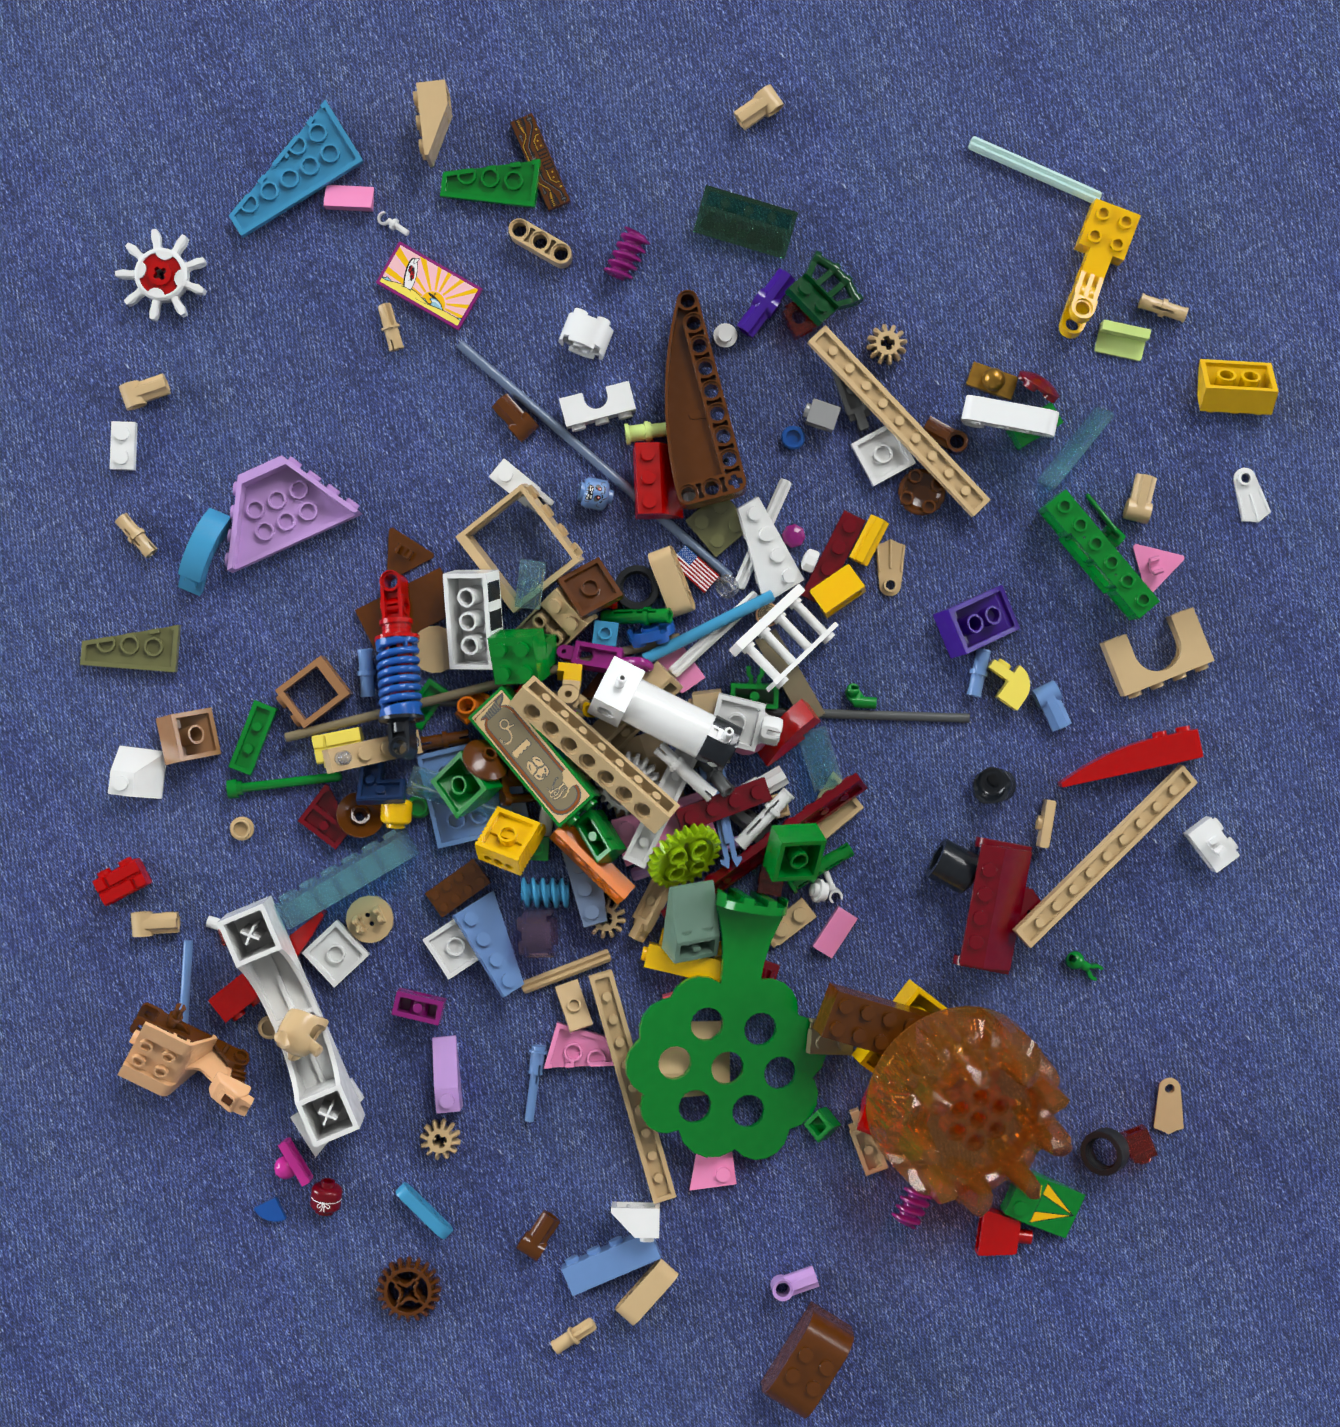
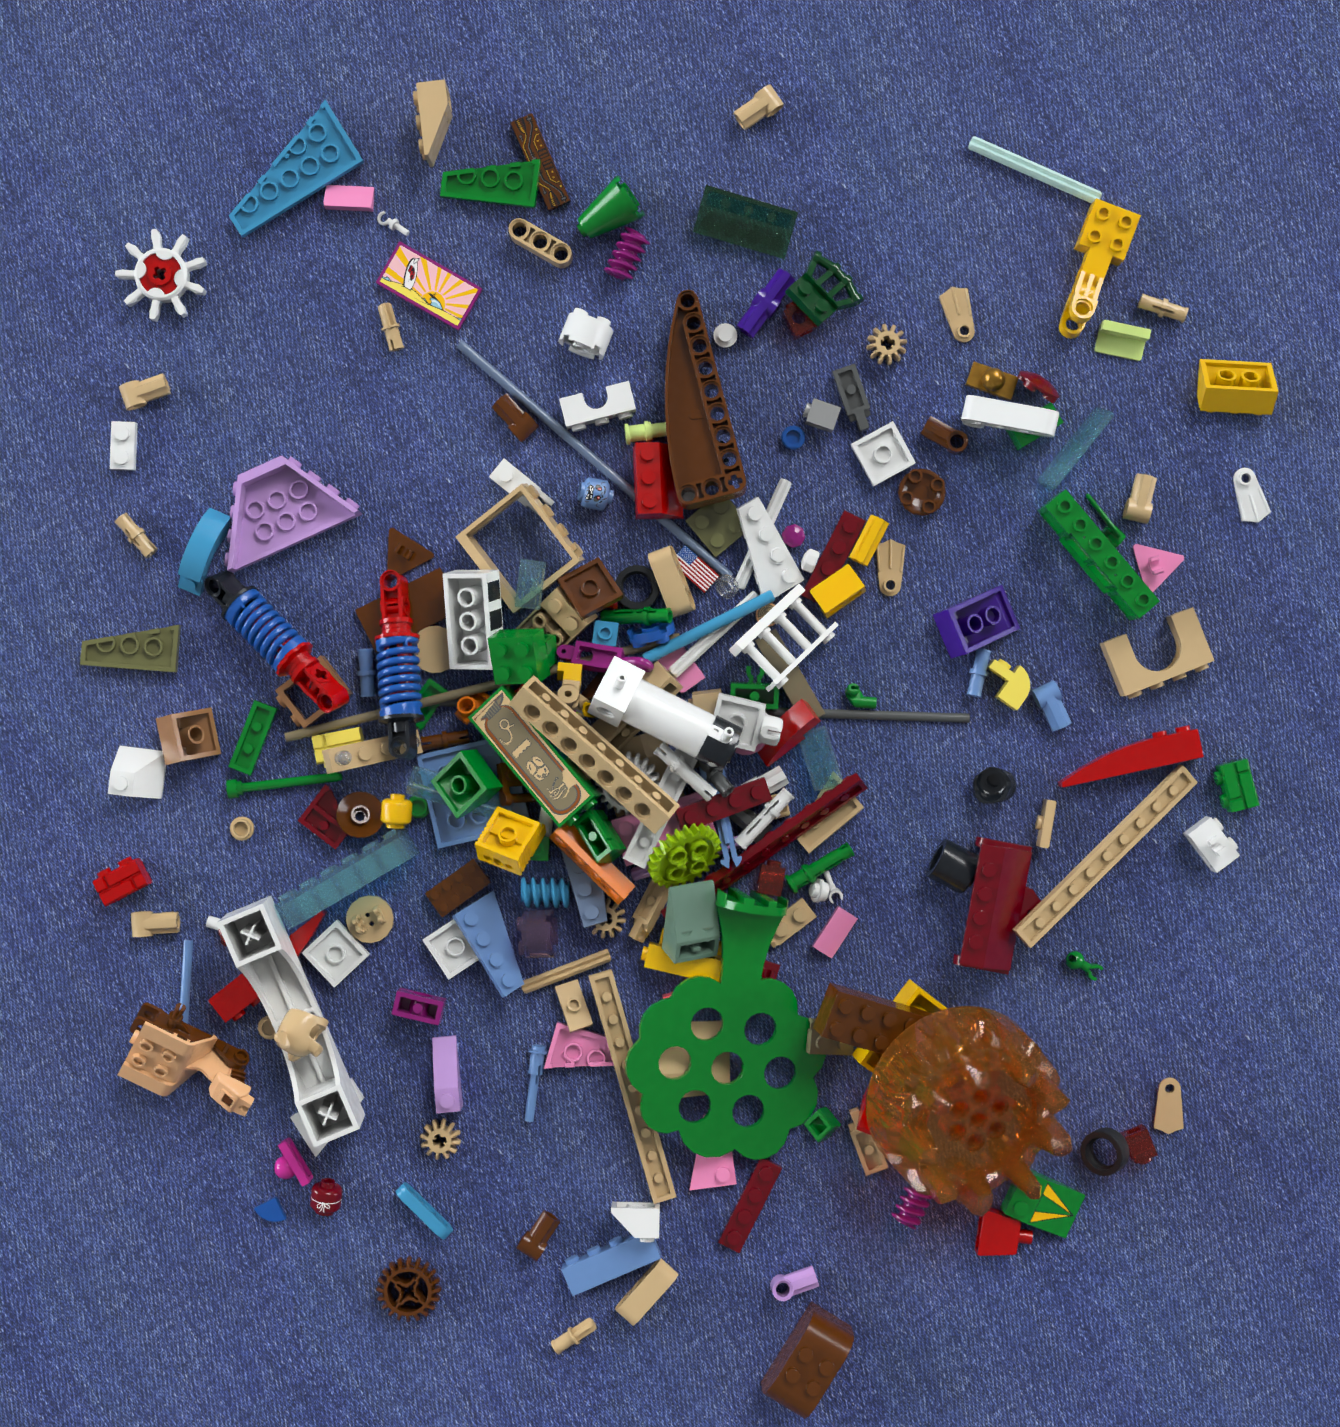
(275, 639): none -> piece
(375, 789): dark blue tile -> none
(483, 761): reddish brown dish -> none
(610, 210): none -> green cone
(750, 1204): none -> dark red plate
(794, 852): green brick -> none
(898, 421): tan plate -> none
(958, 312): none -> tan piece
(1236, 785): none -> green brick

